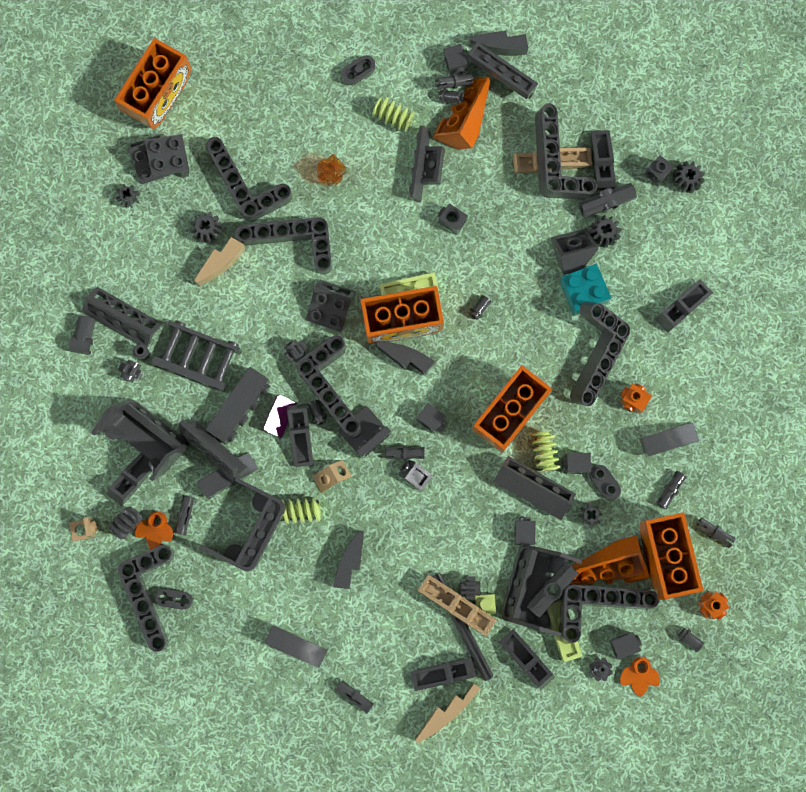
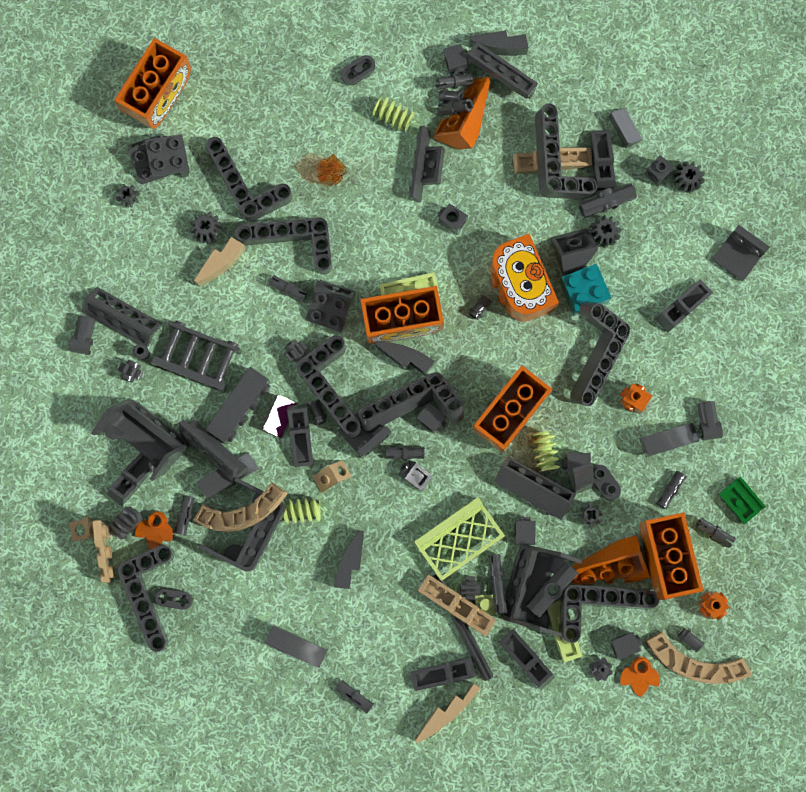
(101, 534): none -> tan plate
(244, 516): none -> tan tile
(288, 288): none -> dark grey pin
(411, 397): none -> dark grey beam
(447, 526): none -> yellowish green fence
(455, 107): none -> dark grey pin
(497, 583): none -> dark grey pin
(522, 280): none -> brick
(581, 478): none -> dark grey slope
(625, 127): none -> slope
(694, 669): none -> tan tile
(709, 423): none -> dark grey piece
(740, 253): none -> dark grey bracket
(741, 500): none -> green plate

